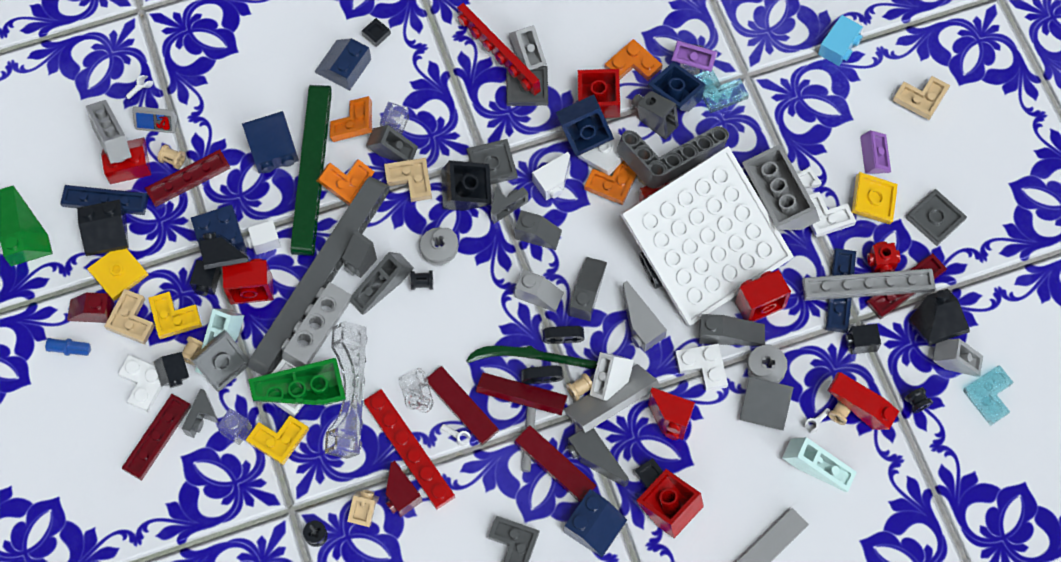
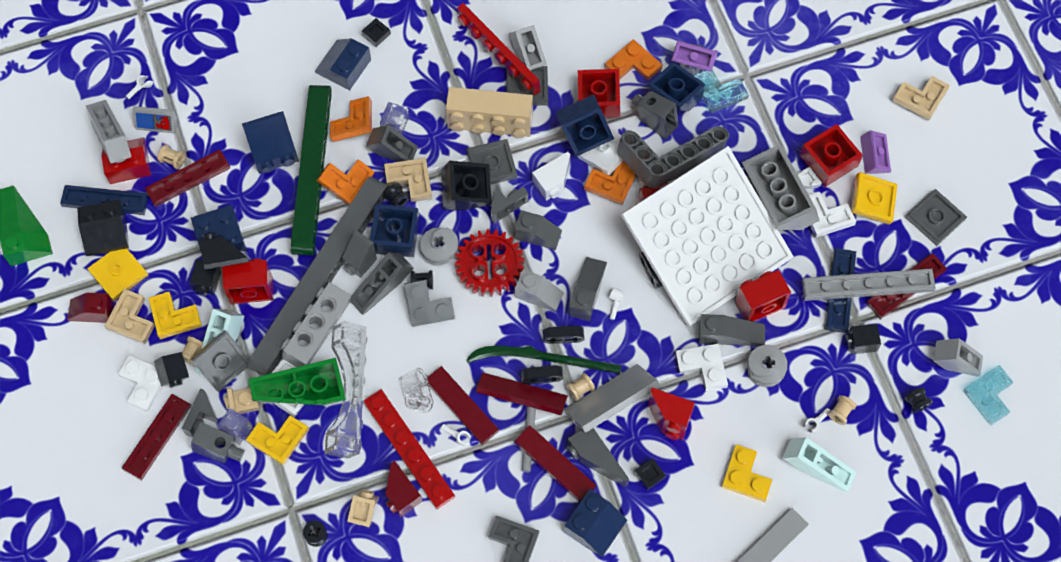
(67, 347): blue axle -> none
(209, 438): none -> dark grey torso
(241, 401): none -> tan bracket
(263, 237): white brick -> none
(395, 229): none -> dark blue brick
(396, 195): none -> black wheel
(422, 309): none -> plate
(469, 263): none -> red gear
(489, 112): none -> tan brick
(610, 375): white slope -> none
(617, 296): none -> white hand
(644, 325): light grey slope -> none
(671, 503): red slope -> none
(741, 479): none -> yellow plate
(766, 403): dark grey tile -> none
(831, 155): none -> red brick
(840, 41): medium azure brick -> none
(863, 402): red slope -> none
(883, 257): red brick -> none
(939, 318): black slope -> none

